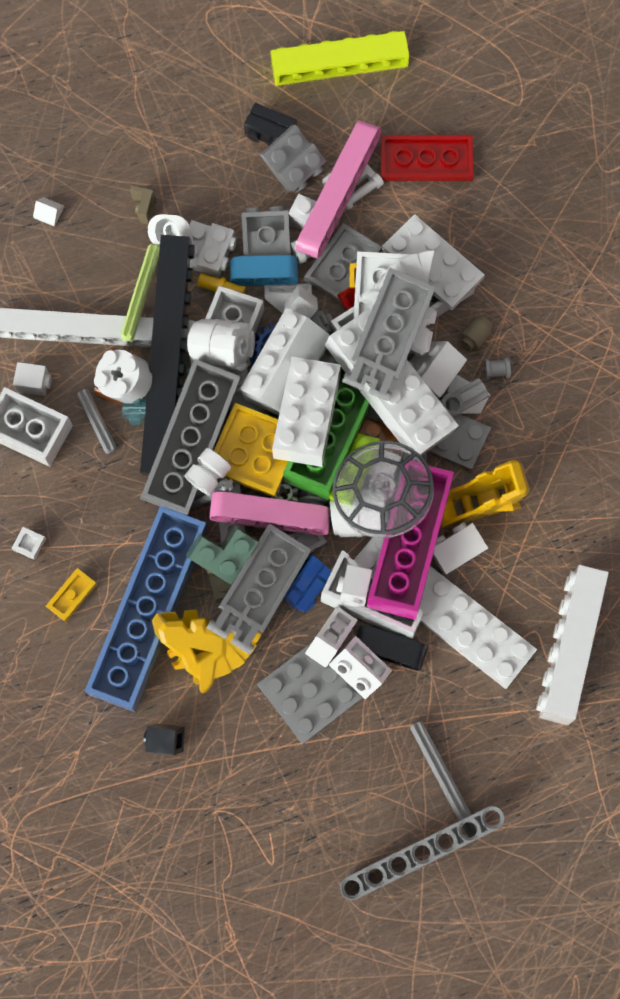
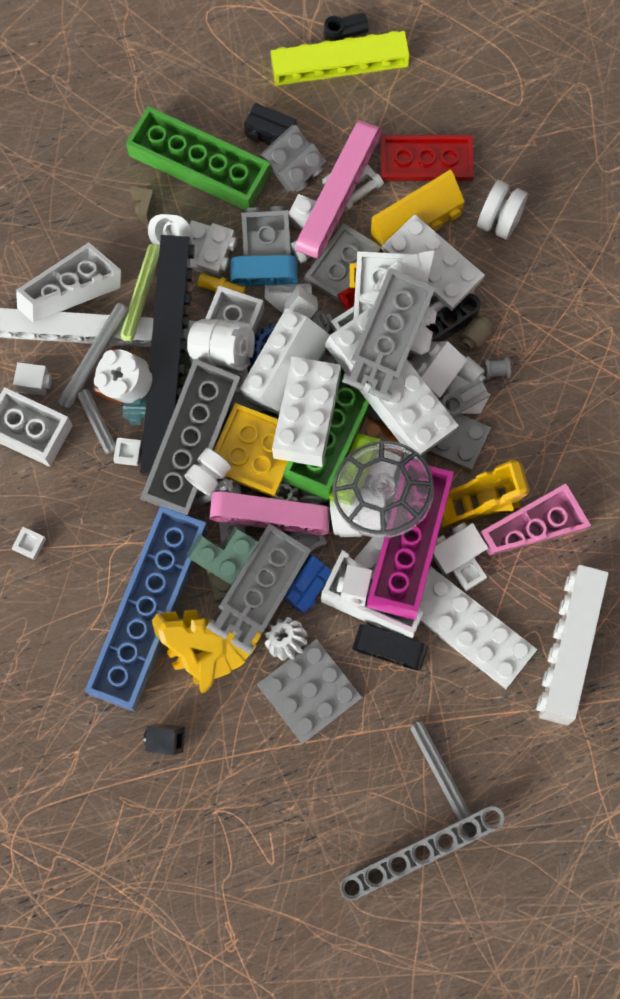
(47, 211): white slope -> none
(68, 283): none -> white wedge
(71, 595): yellow plate -> none
(93, 355): none -> light grey axle
(127, 451): none -> white plate
(198, 159): none -> bright green brick
(286, 638): none -> white gear
(331, 636): white brick -> none
(345, 27): none -> black piece
(360, 667): white brick -> none
(432, 203): none -> yellow slope
(459, 314): none -> black beam
(469, 574): none -> white plate
(471, 371): none -> white brick
(505, 211): none -> white wheel
(539, 521): none -> bright pink wedge

